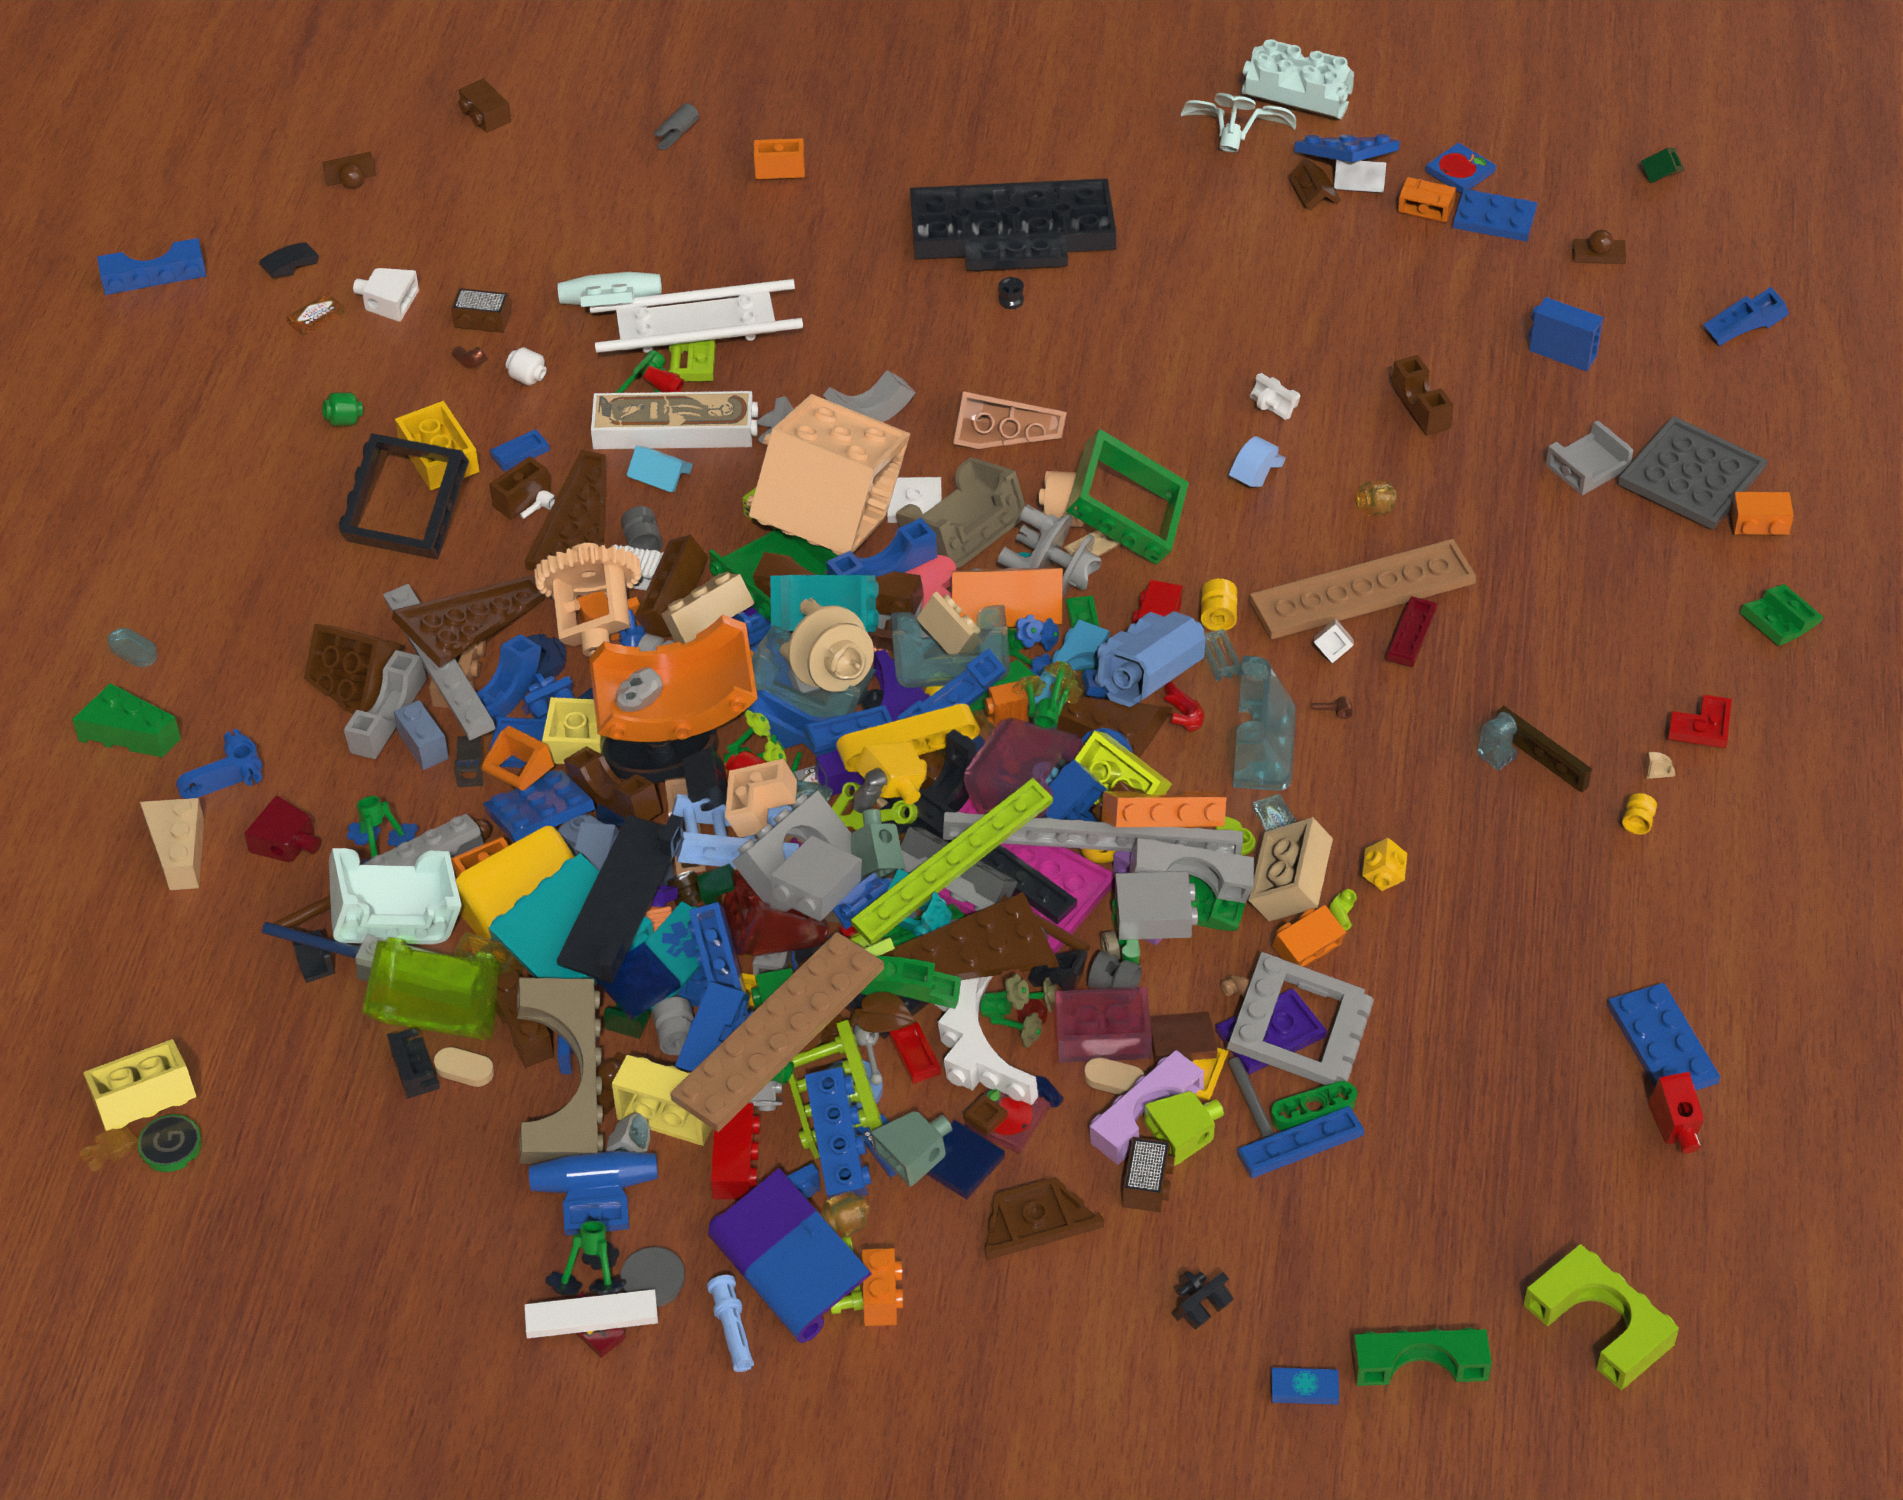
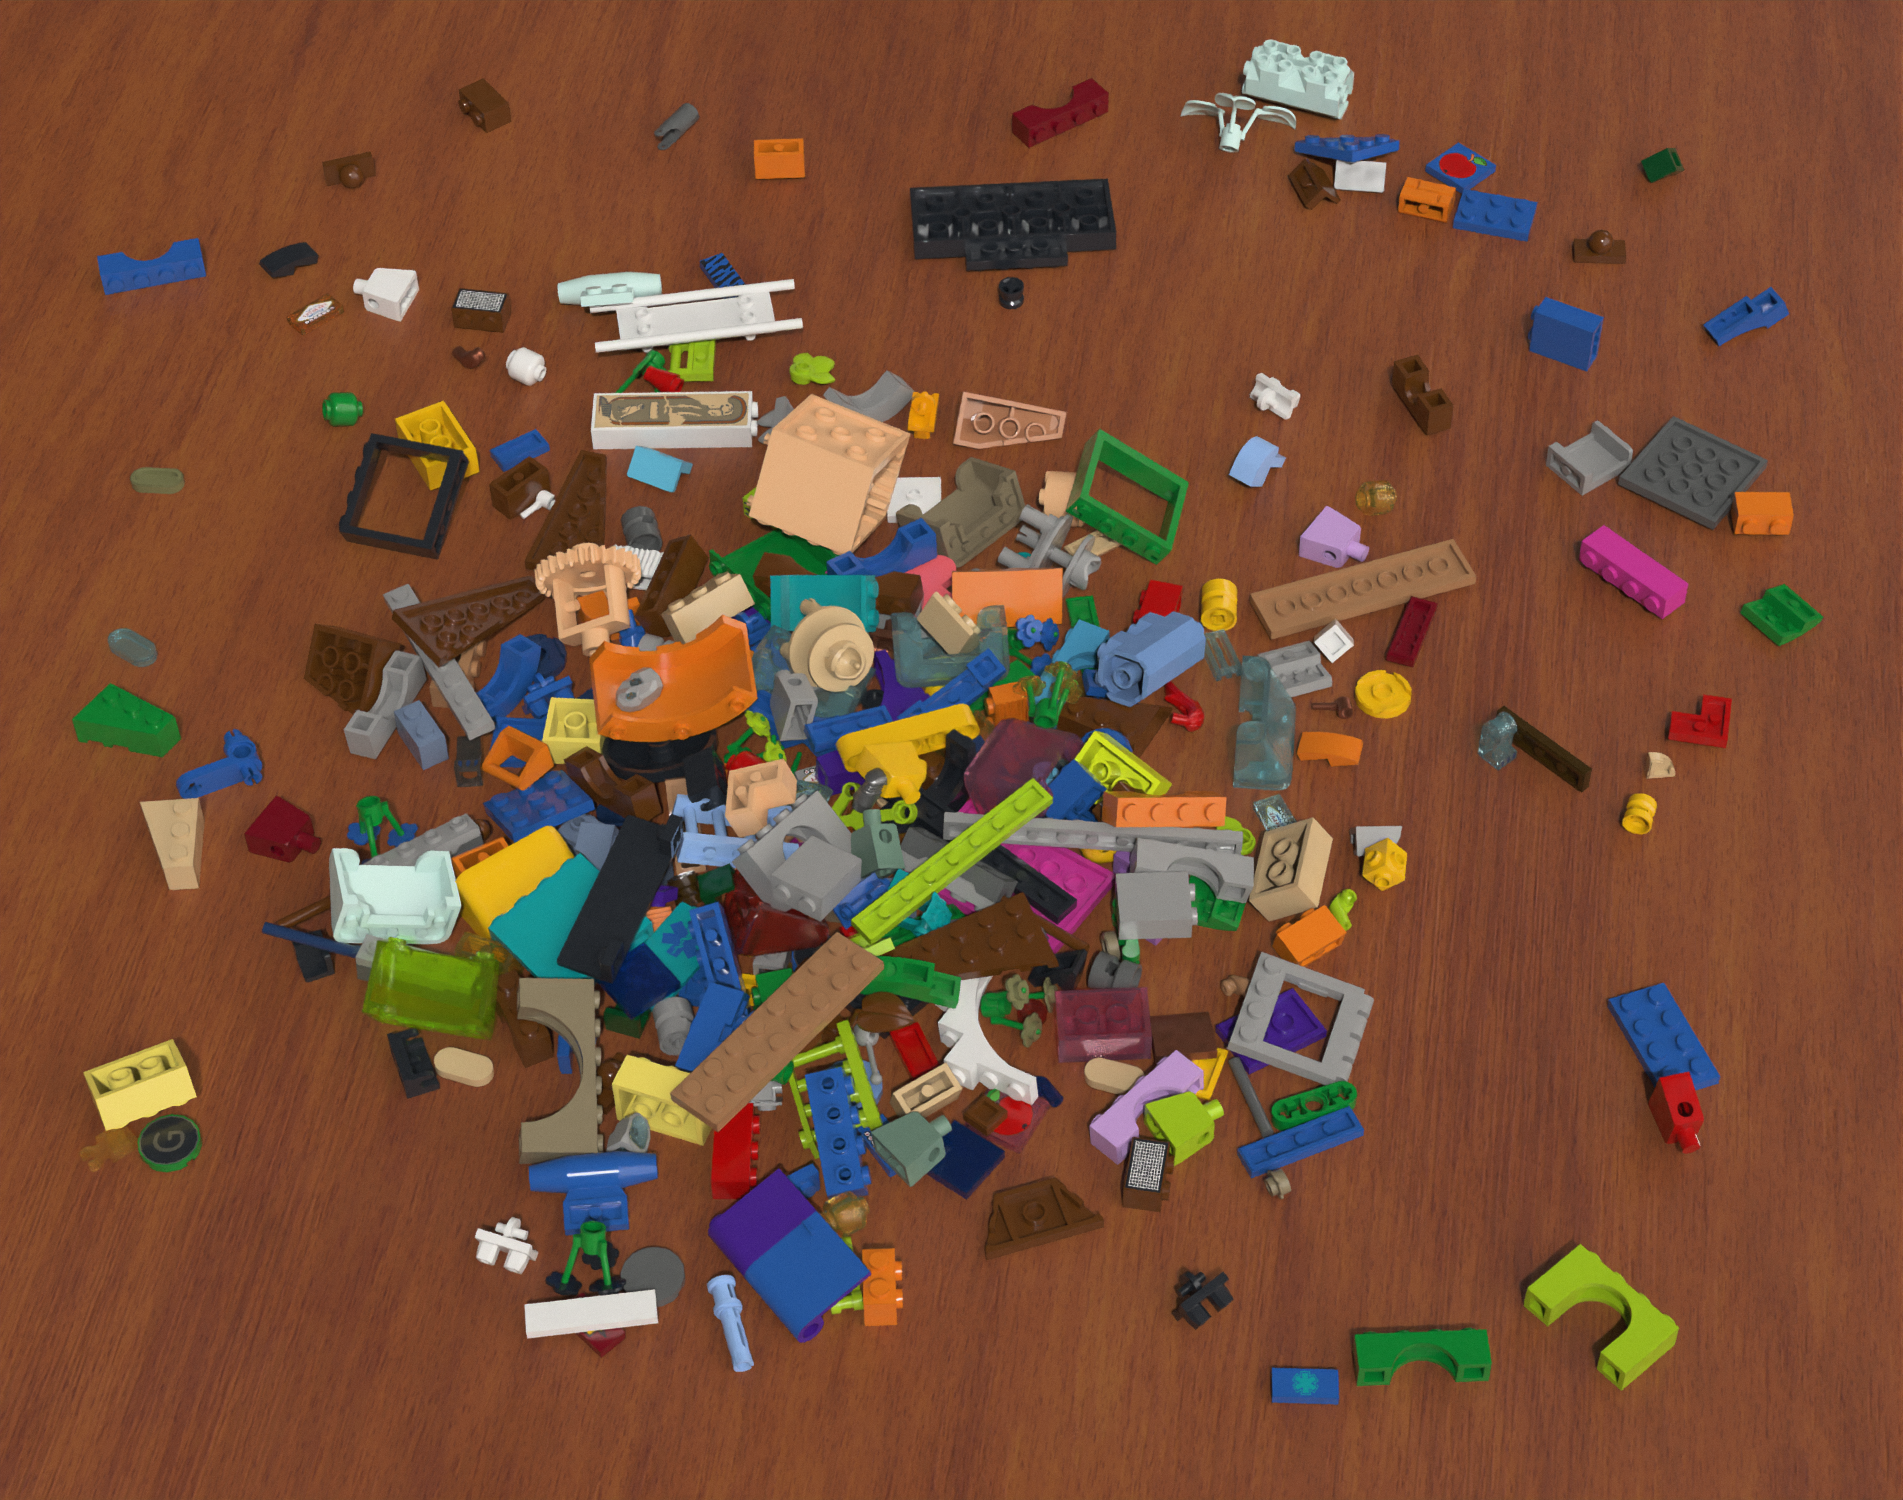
(157, 480): none -> olive tile
(518, 1252): none -> white hips
(720, 272): none -> blue tile
(792, 704): none -> light grey torso
(809, 369): none -> lime plate
(923, 414): none -> light orange hips
(927, 1093): none -> tan brick
(1039, 124): none -> dark red arch
(1277, 1183): none -> dark tan plate
(1299, 668): none -> light grey slope
(1332, 540): none -> lavender torso
(1337, 748): none -> orange slope
(1368, 835): none -> light grey brick
(1383, 694): none -> yellow tile
(1633, 572): none -> dark pink brick

